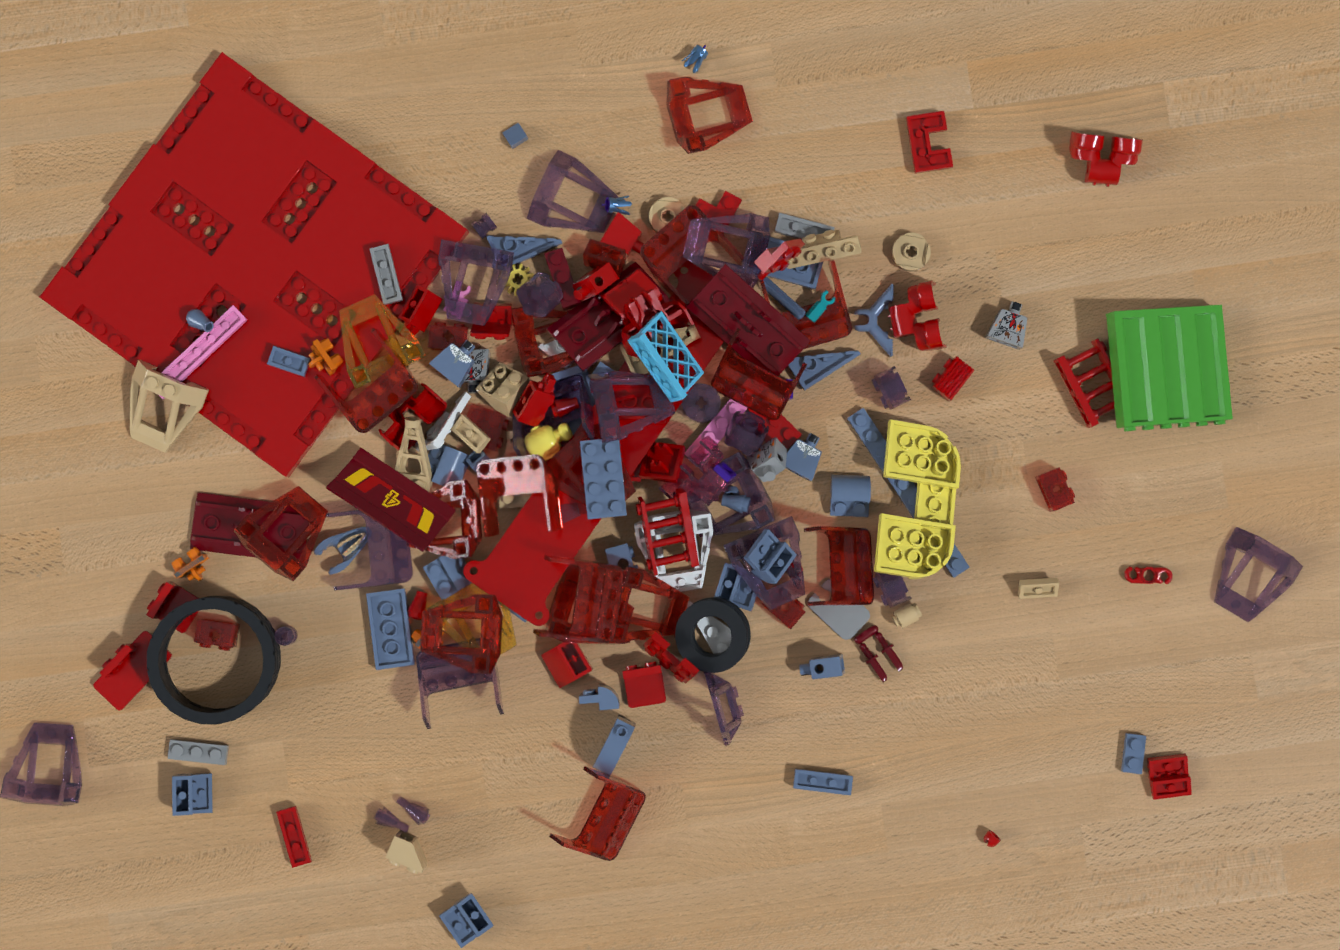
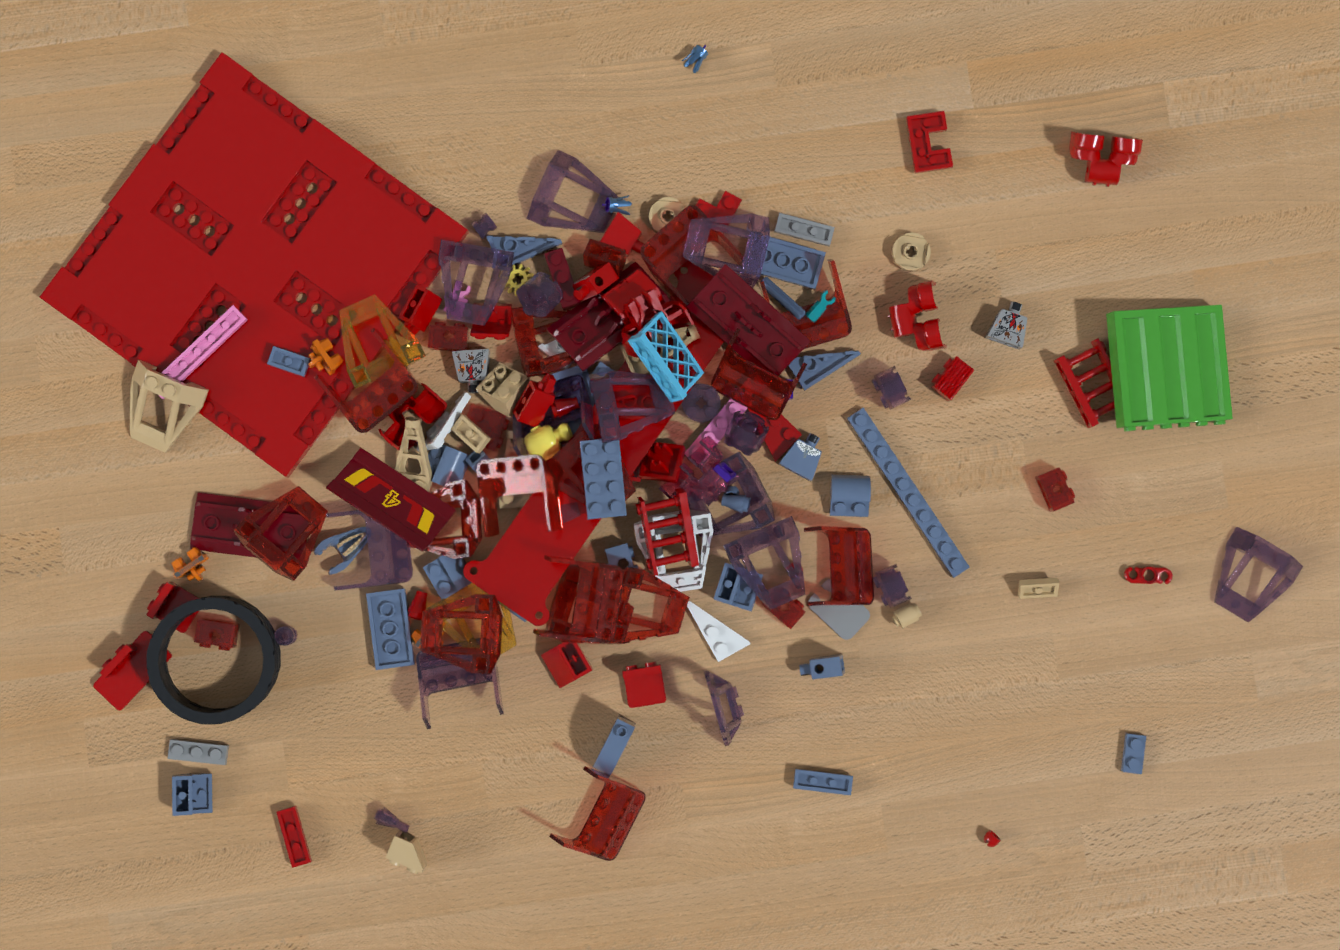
(45, 794): windscreen -> none
(197, 319): sand blue cone -> none
(386, 274): light grey plate -> none
(417, 812): cone -> none
(455, 362): sand blue torso -> none
(466, 920): sand blue brick -> none
(515, 135): sand blue slope -> none
(605, 696): sand blue brick -> none
(657, 647): red plate -> none
(680, 117): clear red windscreen -> none
(728, 613): black tyre -> none
(768, 460): light grey torso -> none
(769, 557): sand blue brick -> none
(778, 257): red plate -> none
(825, 247): tan bracket -> none
(872, 326): sand blue piece -> none
(872, 658): dark red piece -> none
(925, 543): light yellow plate -> none
(1169, 776): red slope -> none

